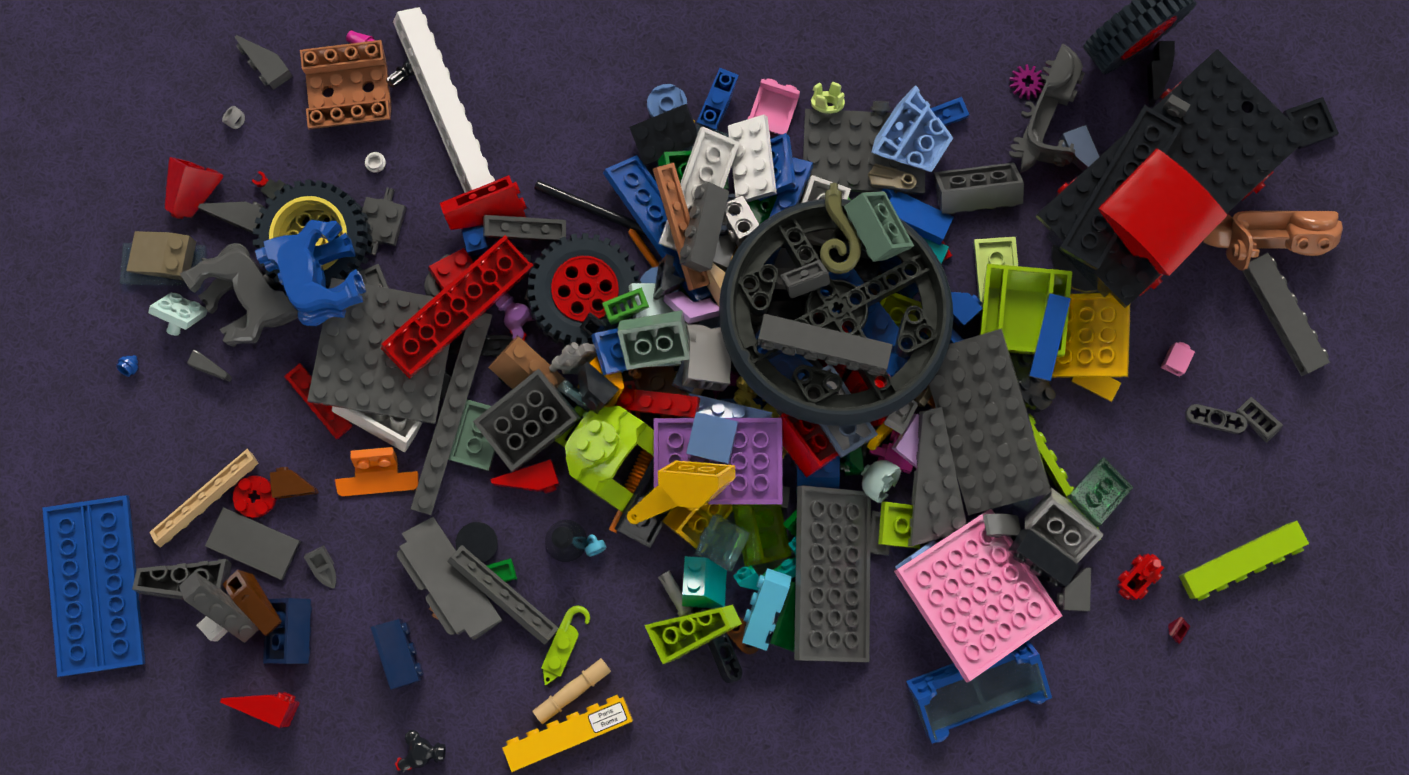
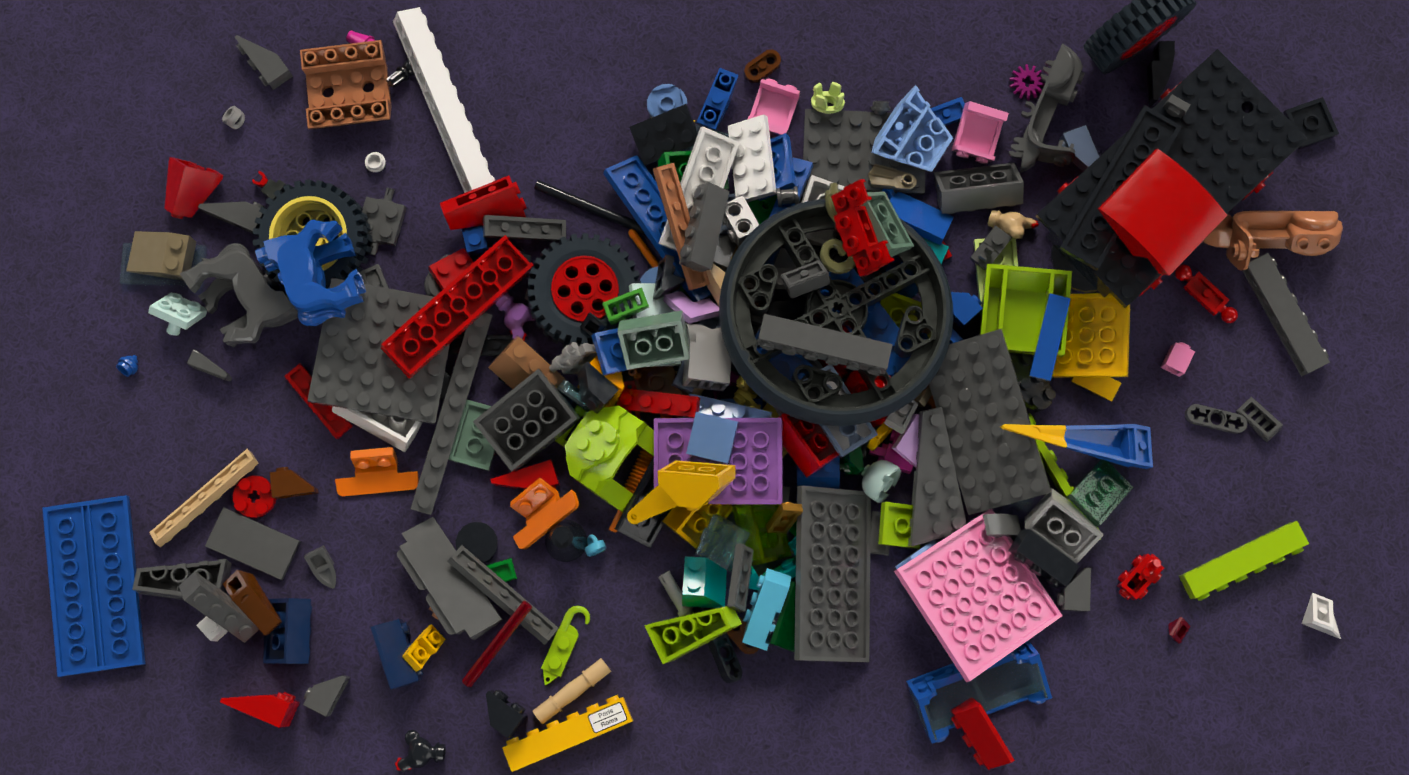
(325, 695): none -> dark grey slope
(423, 647): none -> yellow slope
(497, 643): none -> dark red axle
(503, 715): none -> black slope
(542, 511): none -> orange plate
(740, 578): none -> dark grey tile
(761, 66): none -> reddish brown plate
(784, 518): none -> pearl gold plate
(787, 196): none -> dark grey bush
(857, 230): none -> red bracket
(978, 132): none -> bright pink panel
(981, 734): none -> red slope
(990, 247): none -> dark grey plate
(1011, 223): none -> tan animal
(1118, 444): none -> blue plate
(1206, 293): none -> red plate
(1320, 615): none -> white slope

